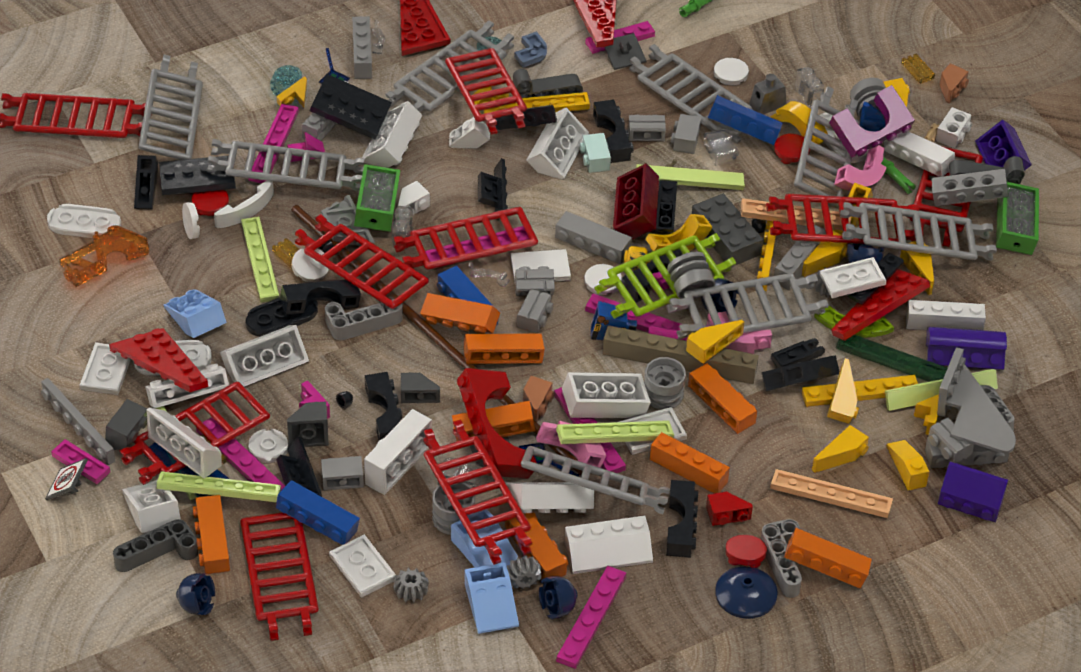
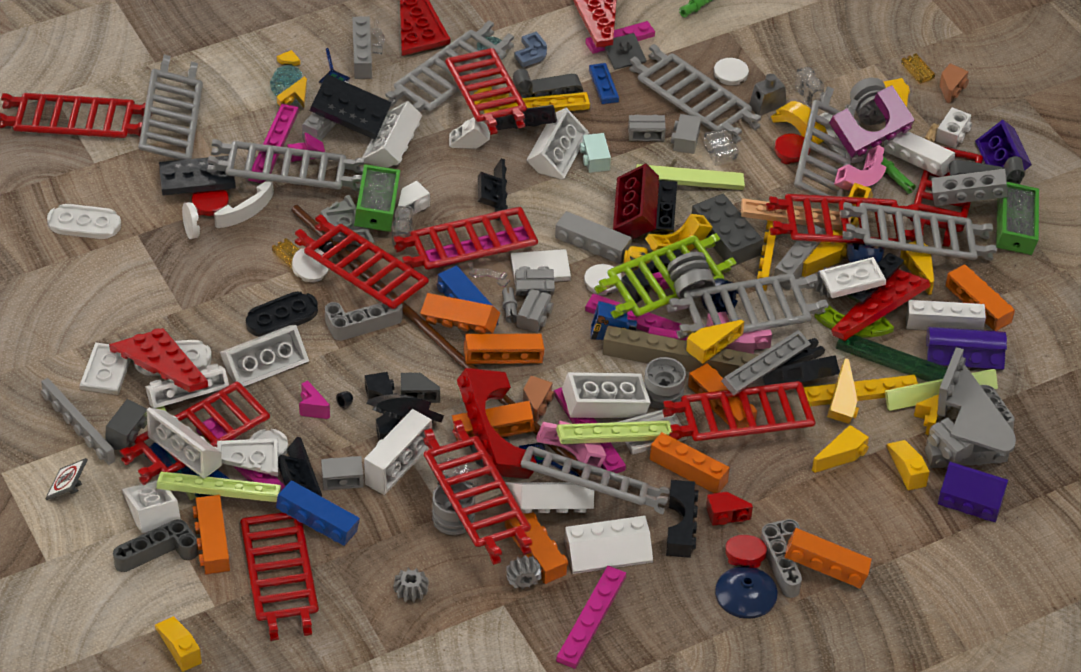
(69, 453): dark pink plate -> none
(114, 240): clear orange piece -> none
(146, 181): black slope -> none
(180, 643): none -> yellow slope
(196, 312): light blue slope -> none
(196, 594): dark blue cylinder -> none
(251, 454): none -> white wing
(260, 259): yellowish green tile -> none
(289, 58): none -> yellow tile
(297, 296): black arch -> none
(309, 424): dark grey slope -> none
(362, 565): white tile -> none
(401, 405): none -> black slope
(479, 555): light blue slope -> none
(491, 597): light blue slope -> none
(510, 305): none -> light grey pin
(557, 596): dark blue cylinder -> none
(603, 83): none -> blue tile
(608, 116): black arch -> none
(691, 429): none -> red bar
(745, 120): blue brick -> none
(759, 225): black hinge -> none
(765, 362): none -> light grey plate
(831, 493): light nougat plate -> none
(871, 118): blue wing -> none
(972, 289): none -> orange brick

